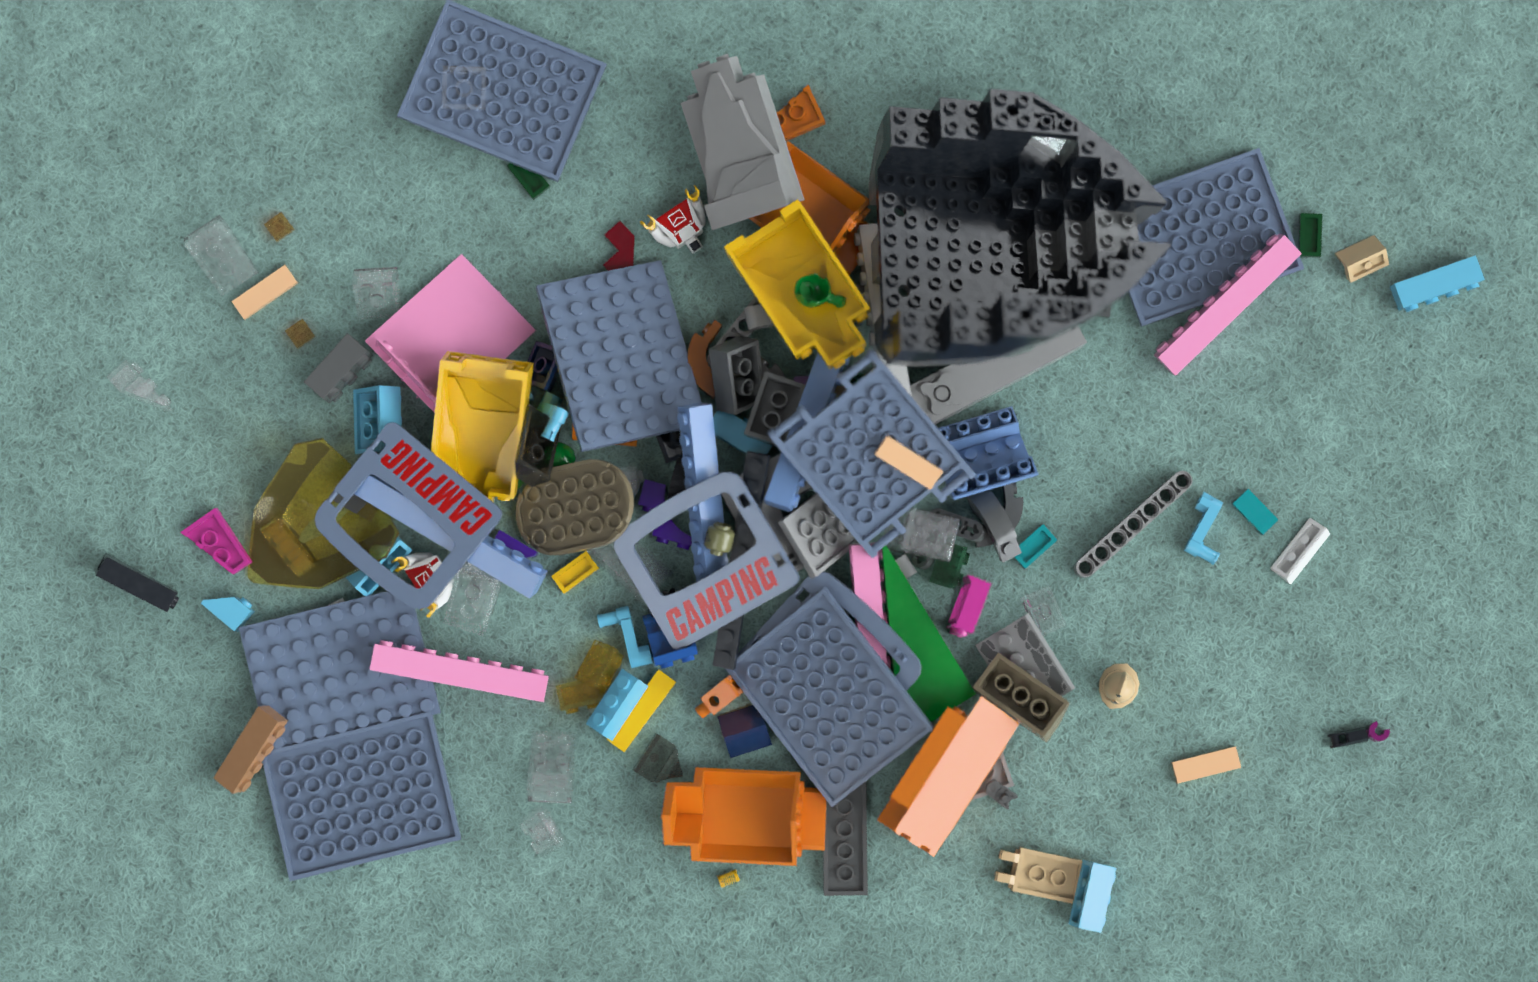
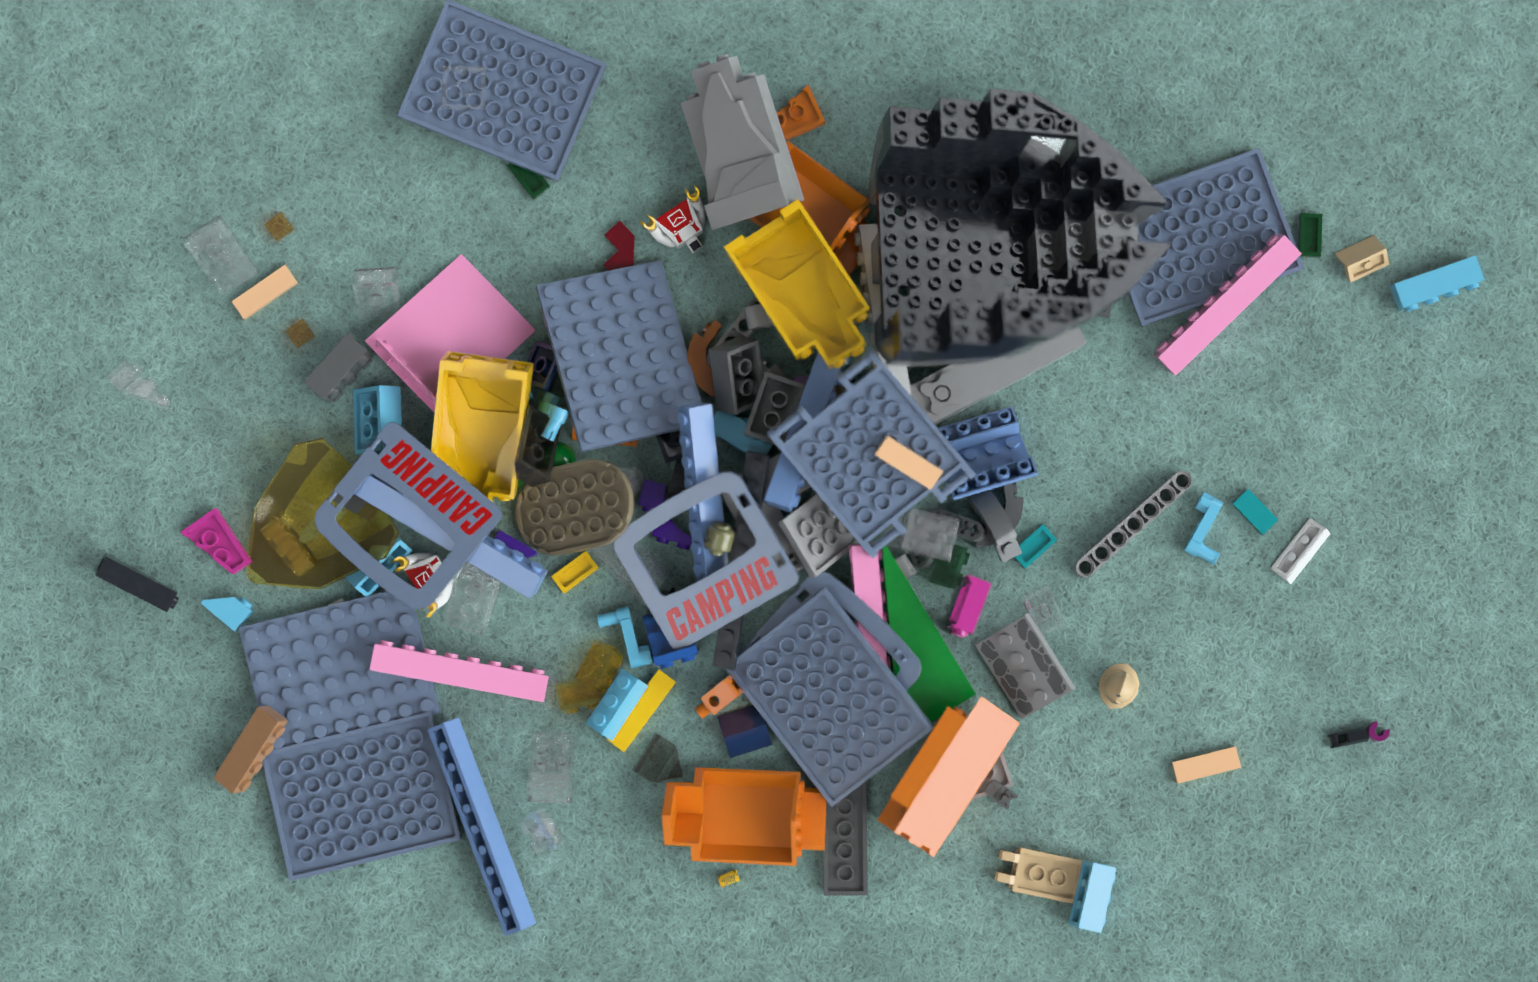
(481, 826): none -> medium blue brick
(815, 291): green hair -> none
(1022, 697): dark tan slope -> none

